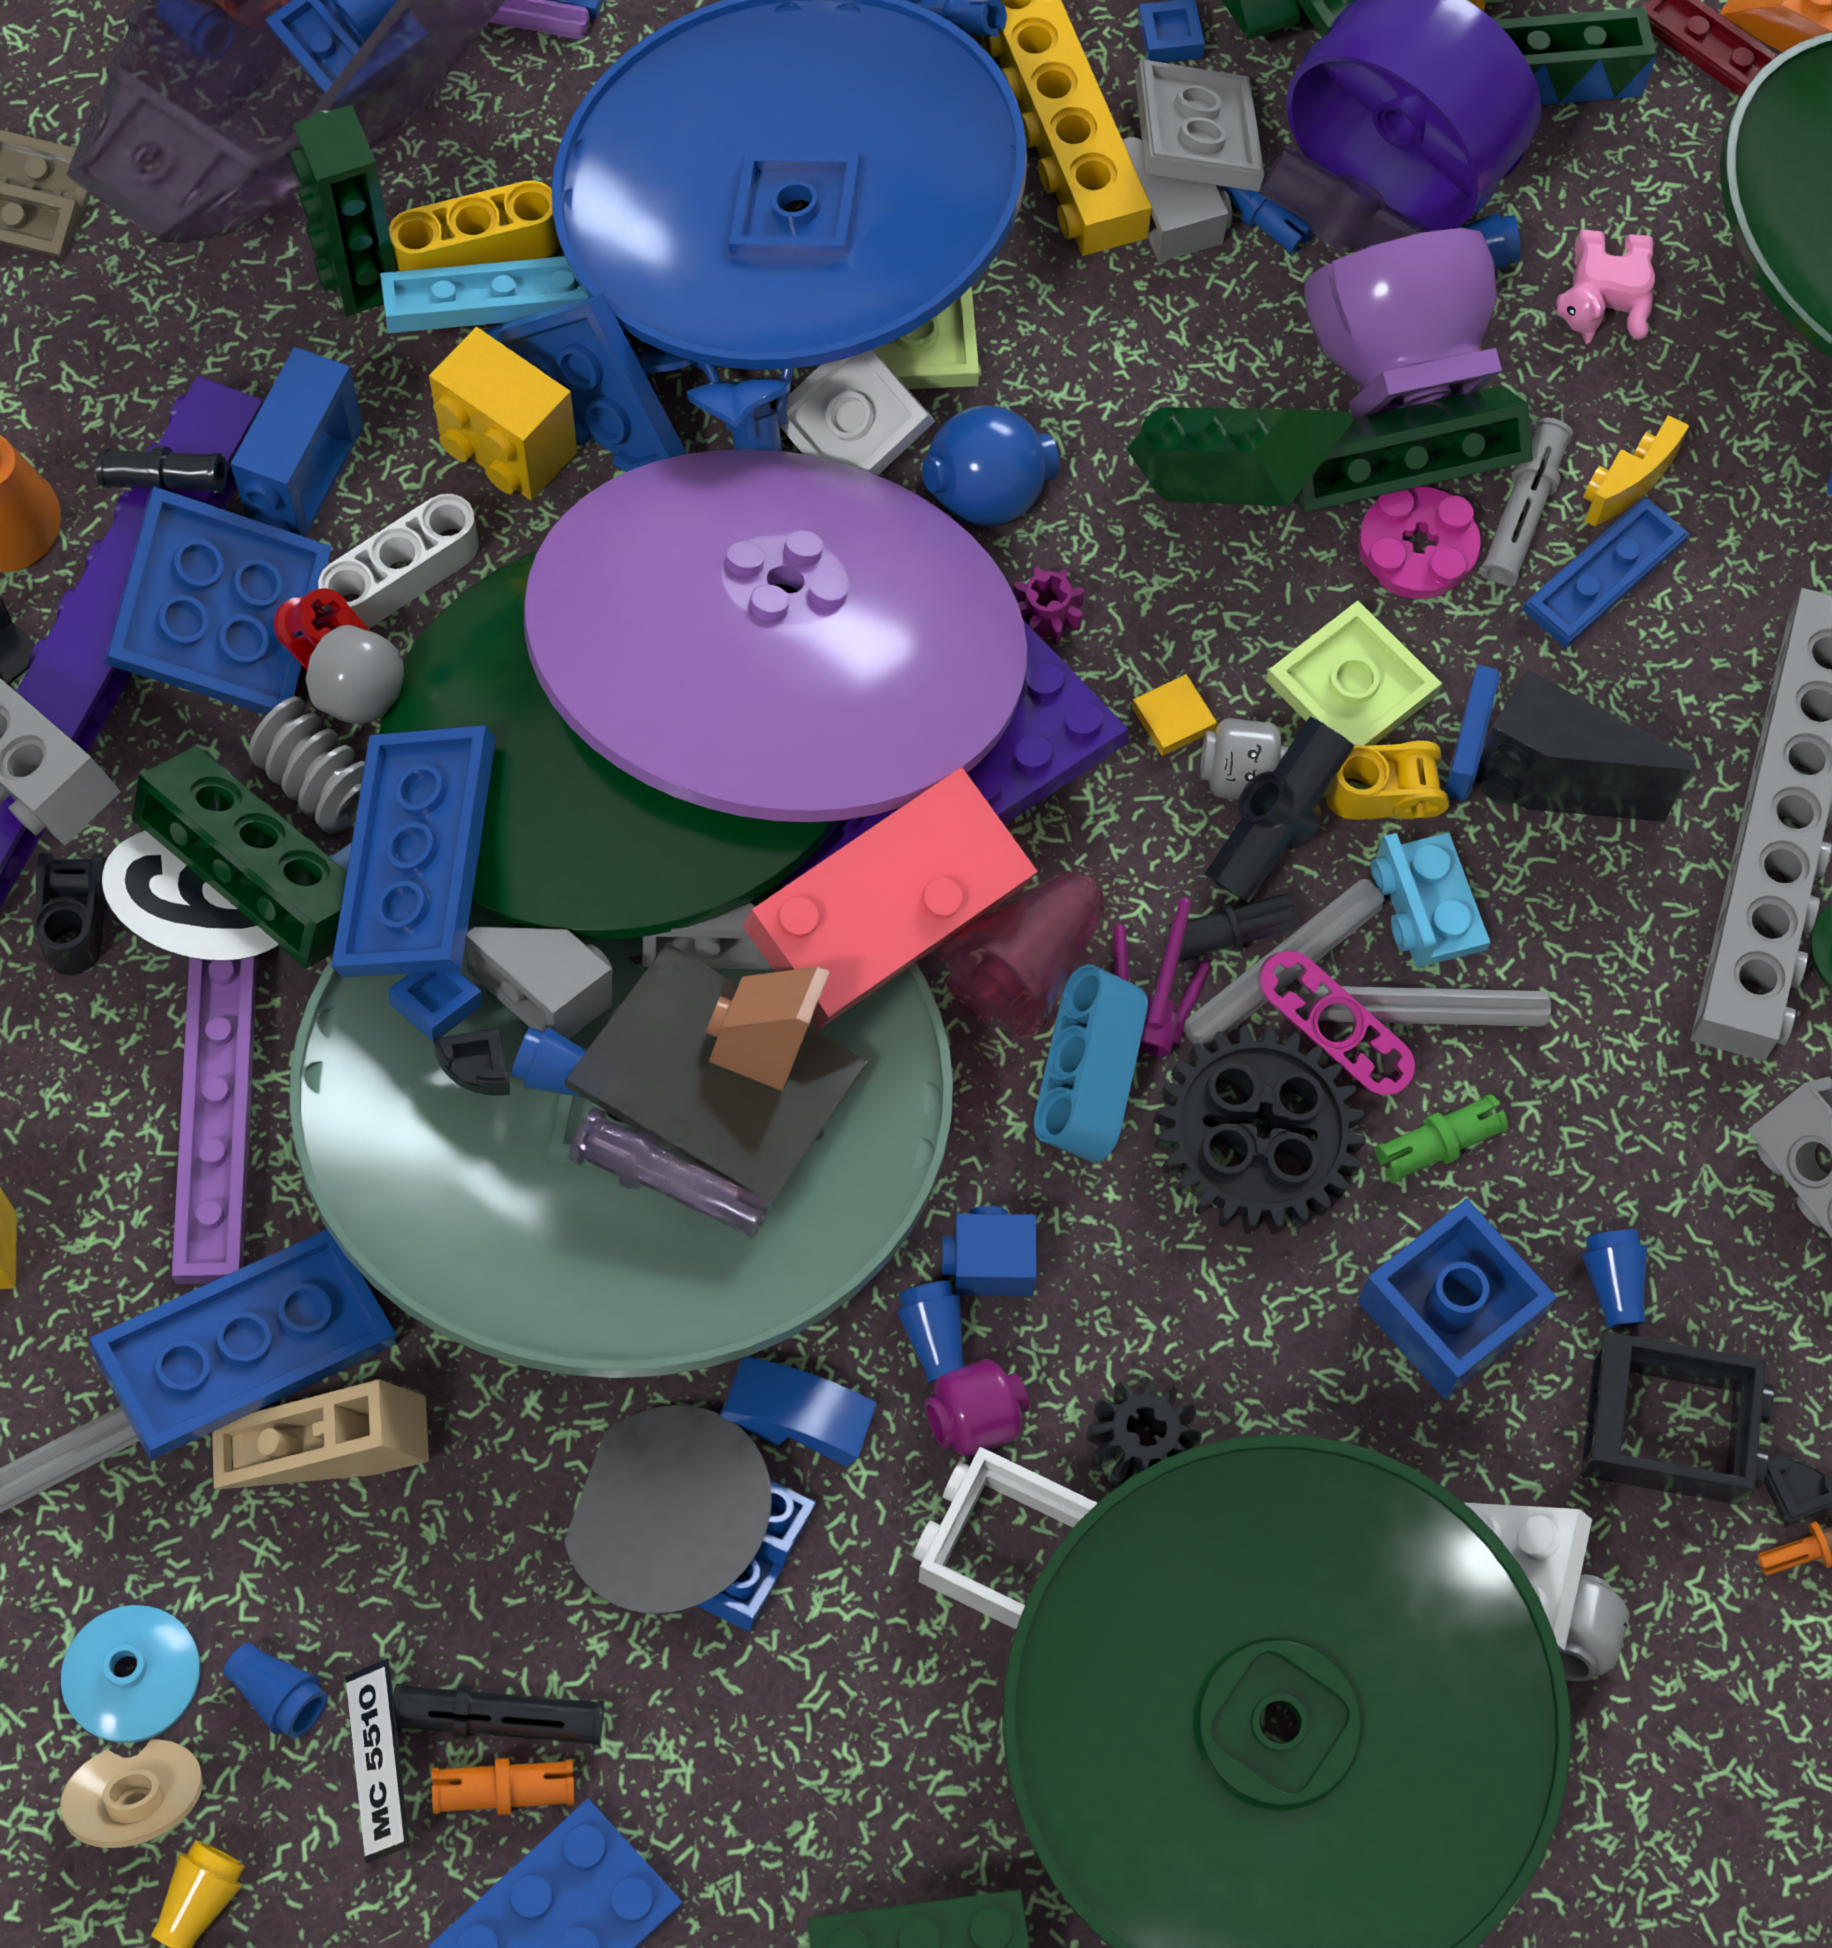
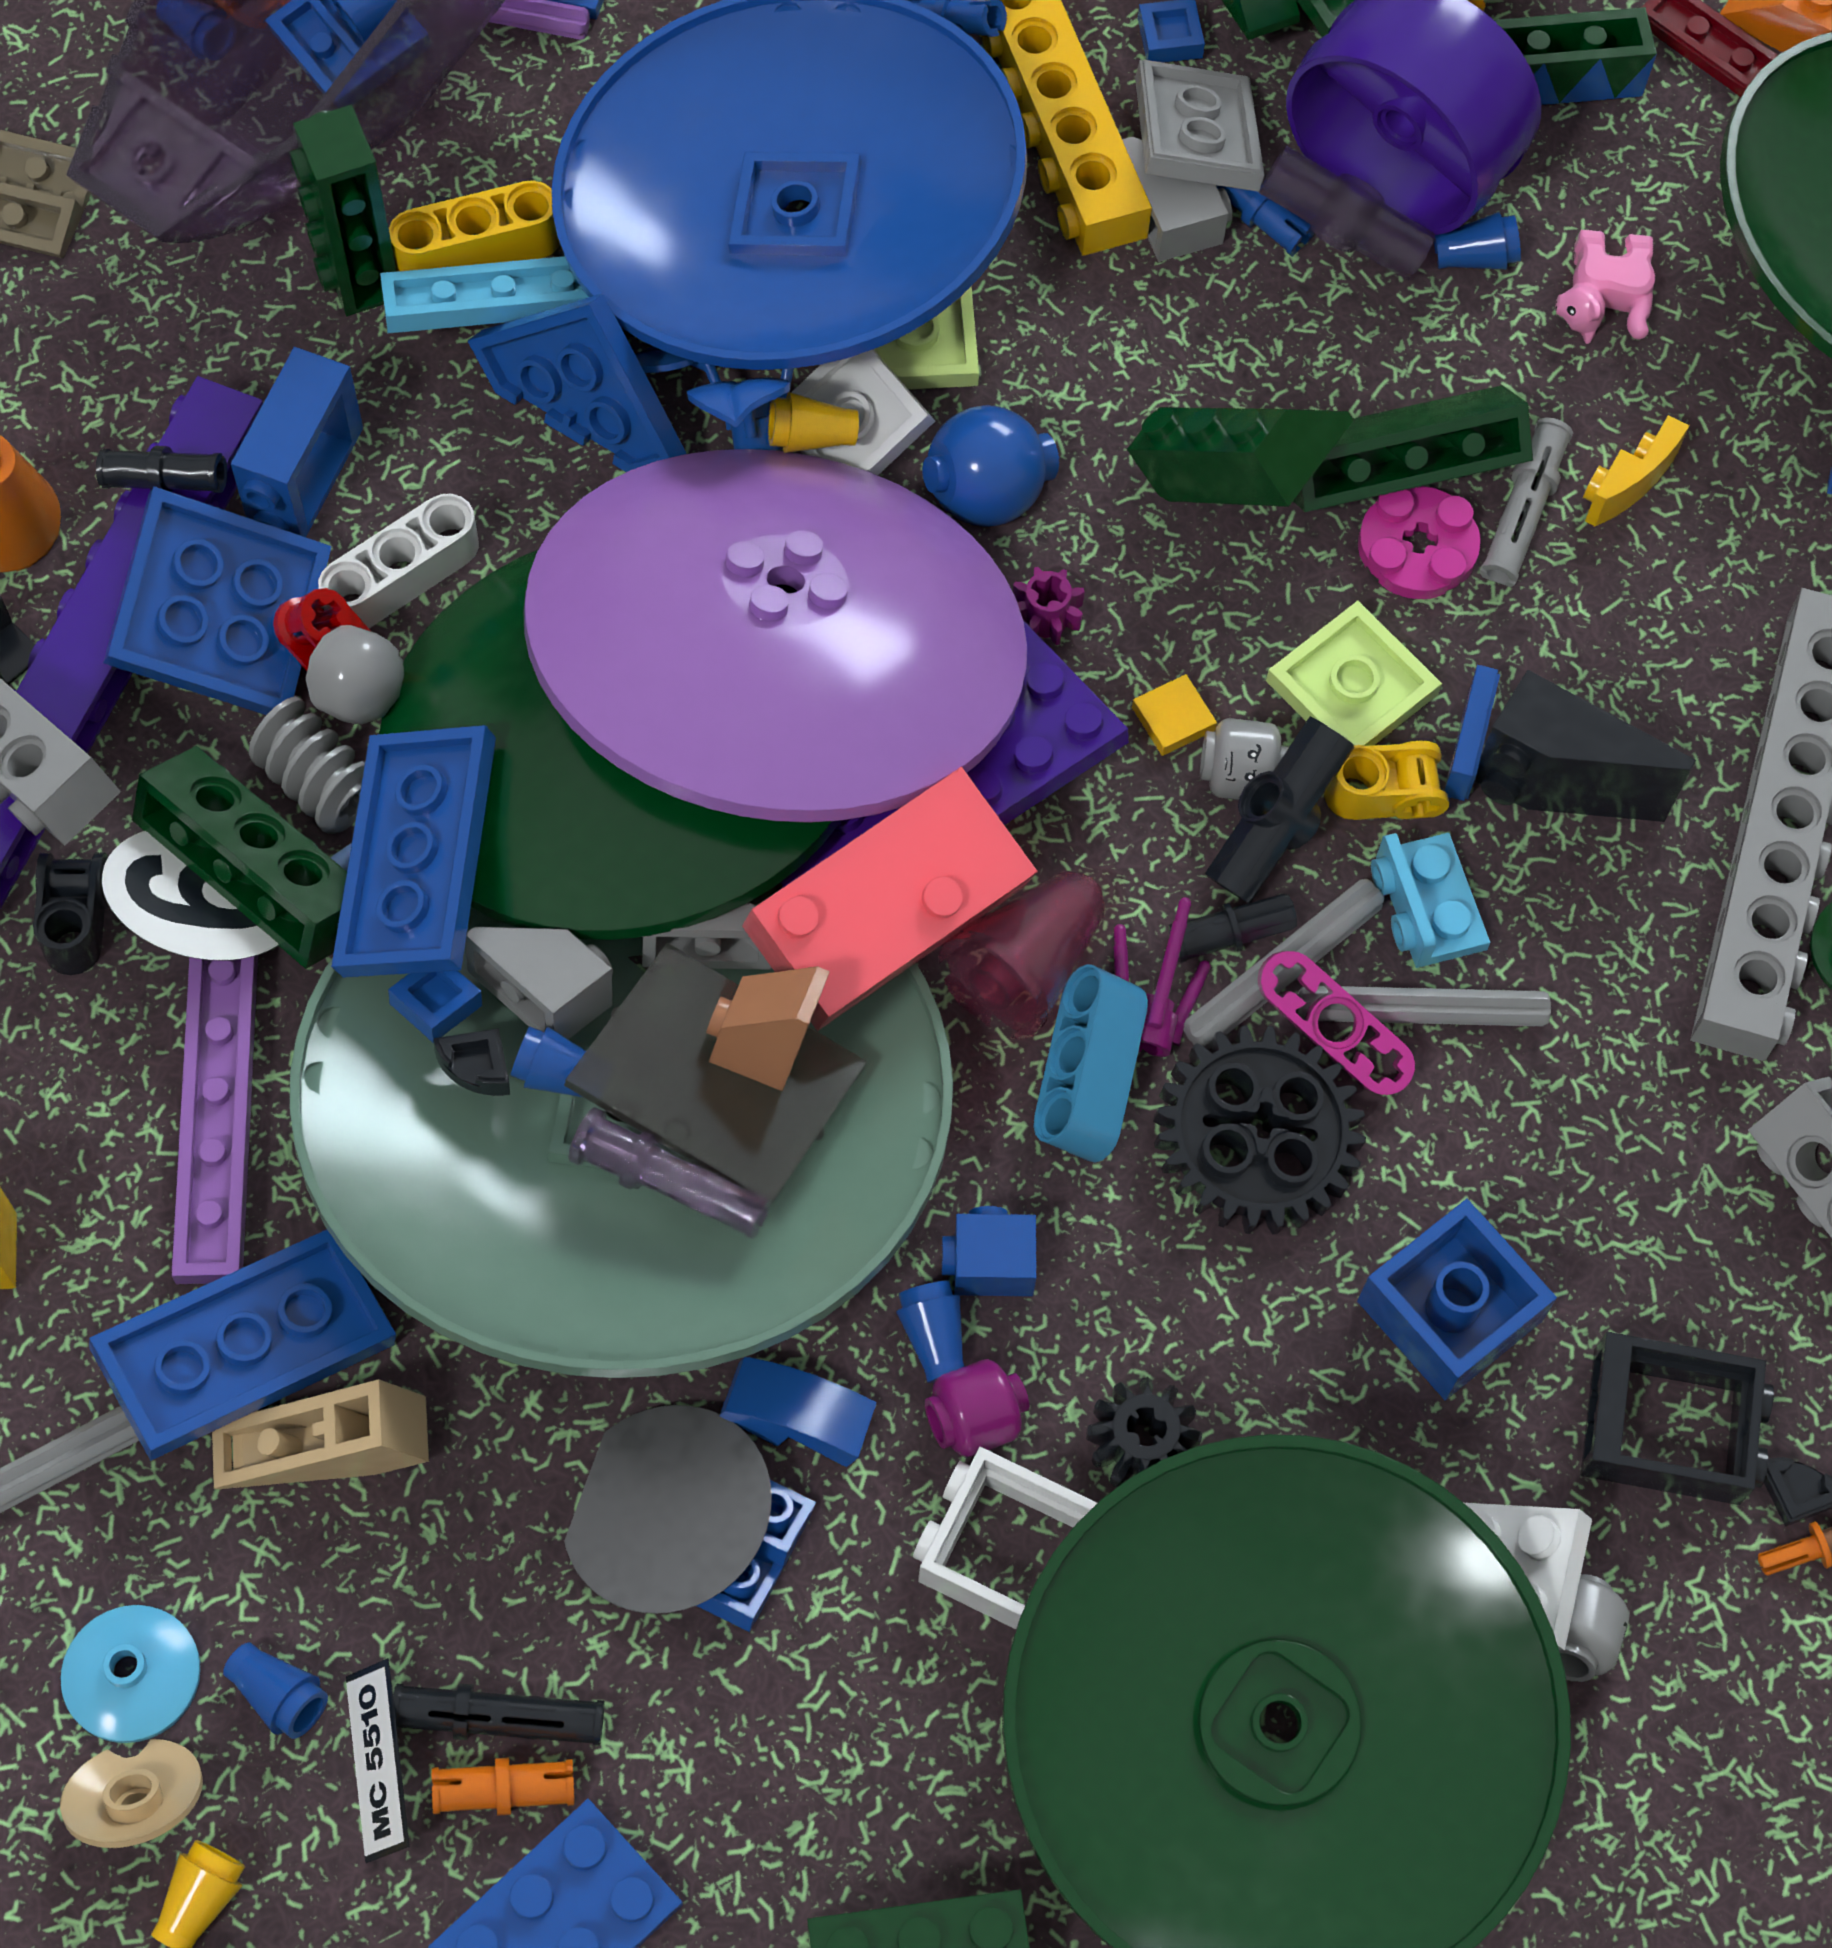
(503, 415): yellow brick -> none
(809, 424): none -> yellow cone
(1407, 318): medium lavender plate -> none
(1441, 1138): bright green pin -> none
(1605, 572): blue tile -> none
(1618, 1275): blue cone -> none

